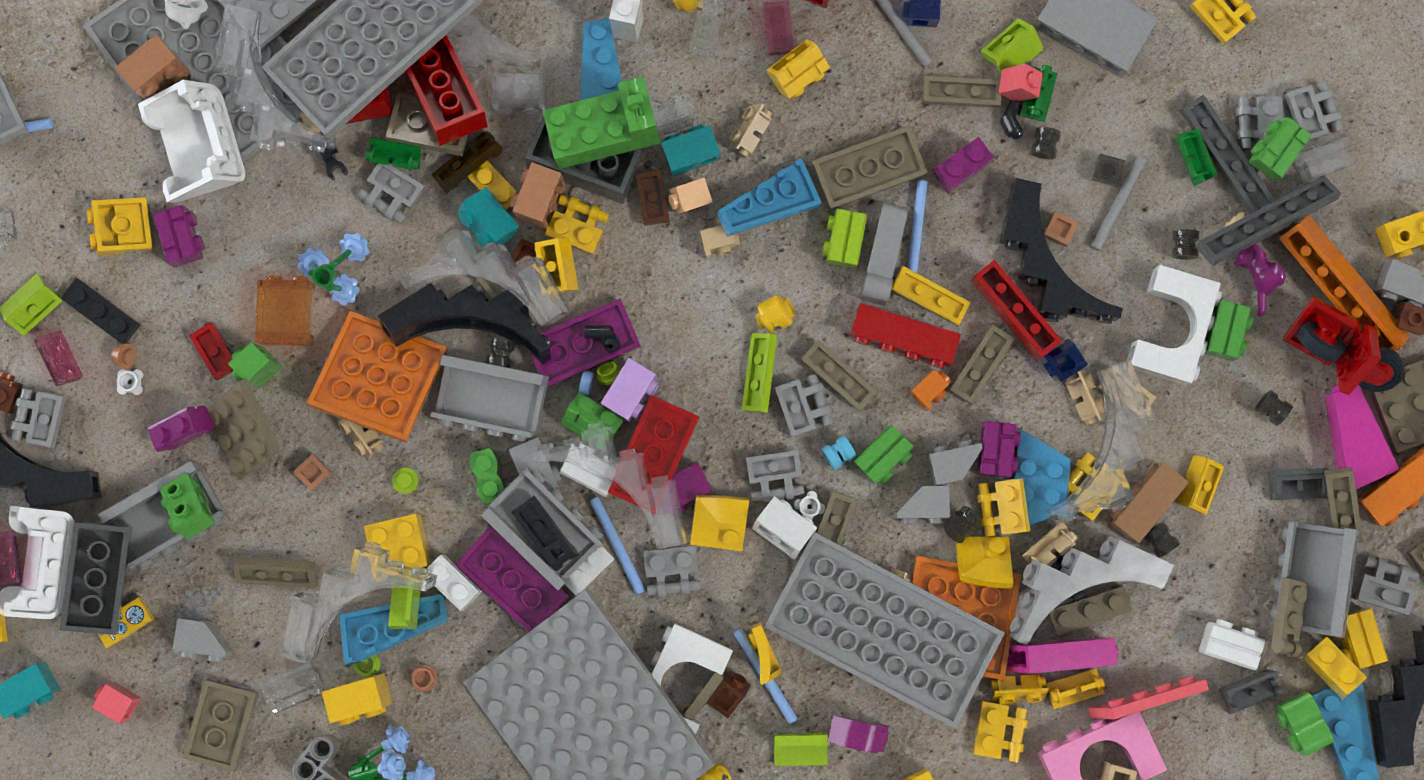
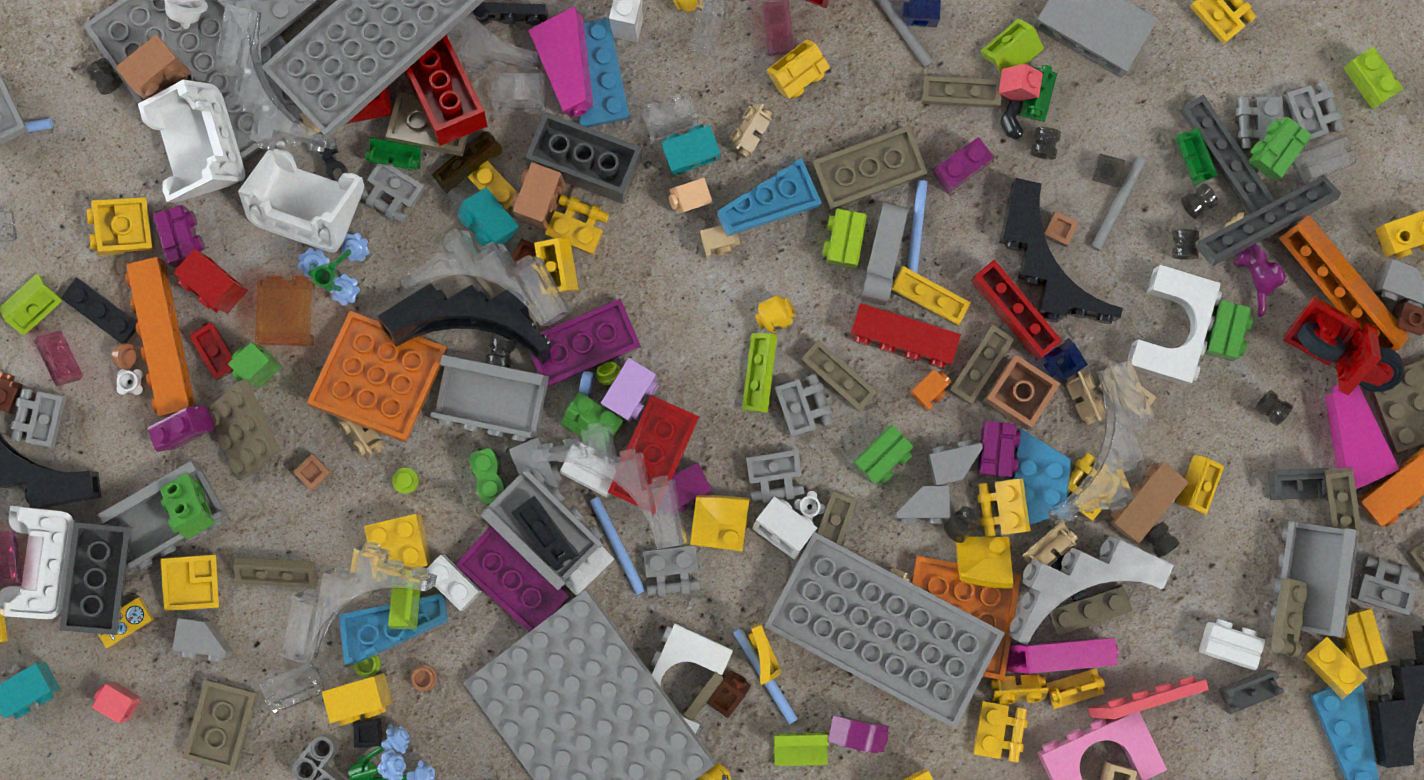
(103, 75): none -> clear smoke wheel
(160, 336): none -> orange brick
(190, 582): none -> yellow plate
(210, 281): none -> red brick
(300, 202): none -> white windscreen
(367, 733): none -> black tile
(510, 12): none -> black plate
(565, 58): none -> dark pink slope
(602, 125): bright green hinge -> none
(604, 334): black arm -> none
(652, 197): reddish brown plate -> none
(843, 448): medium azure wheel -> none
(1021, 392): none -> nougat brick
(1200, 200): none -> clear smoke wheel
(1304, 724): bright green brick -> none
(1372, 77): none -> lime brick

